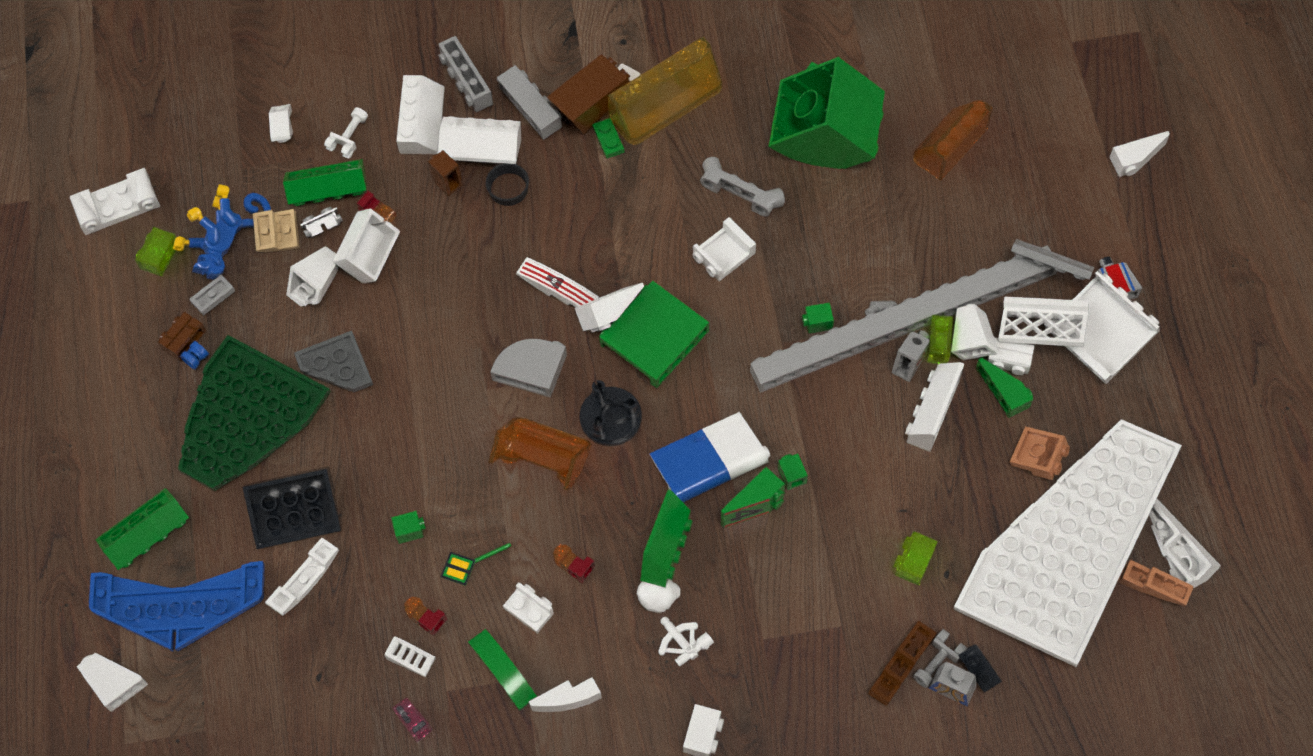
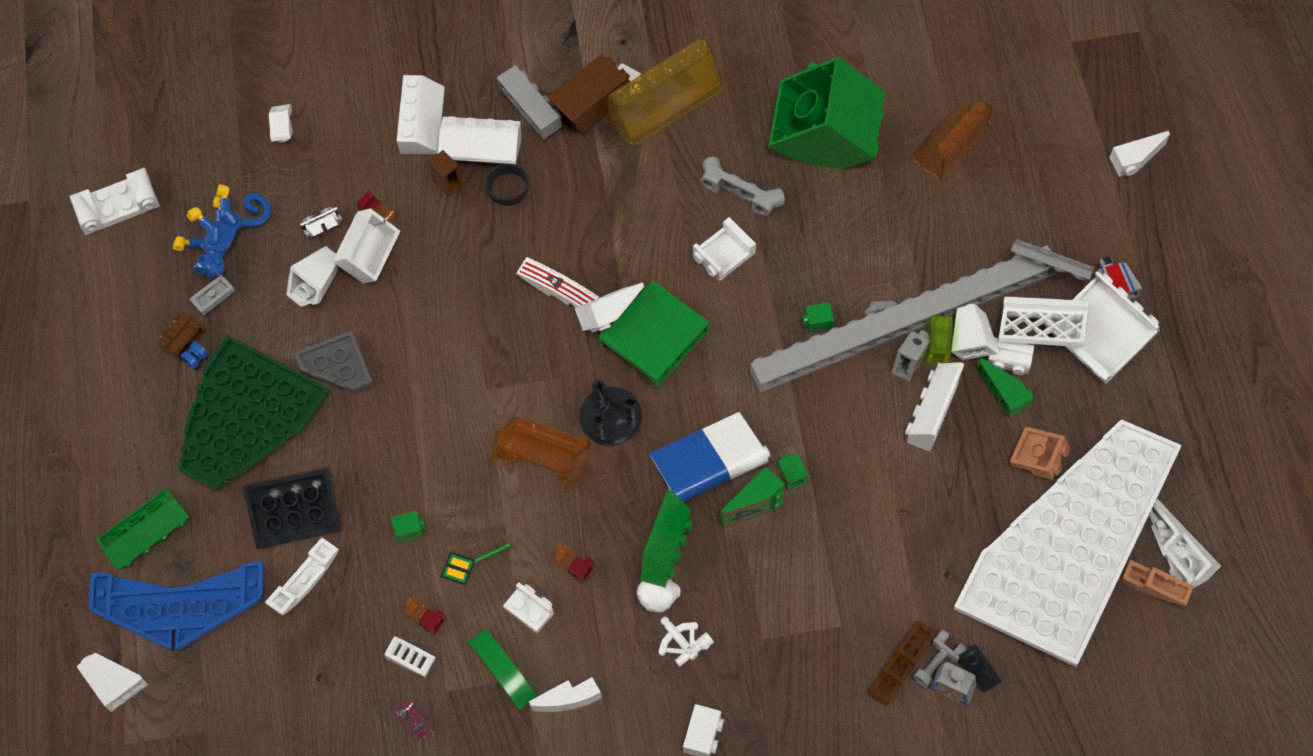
(156, 251): clear neon green brick -> none
(276, 231): tan slope -> none
(325, 182): green slope -> none
(349, 146): white bar -> none
(465, 73): light grey brick -> none
(530, 365): light grey brick -> none
(608, 138): green plate -> none
(915, 558): clear neon green brick -> none

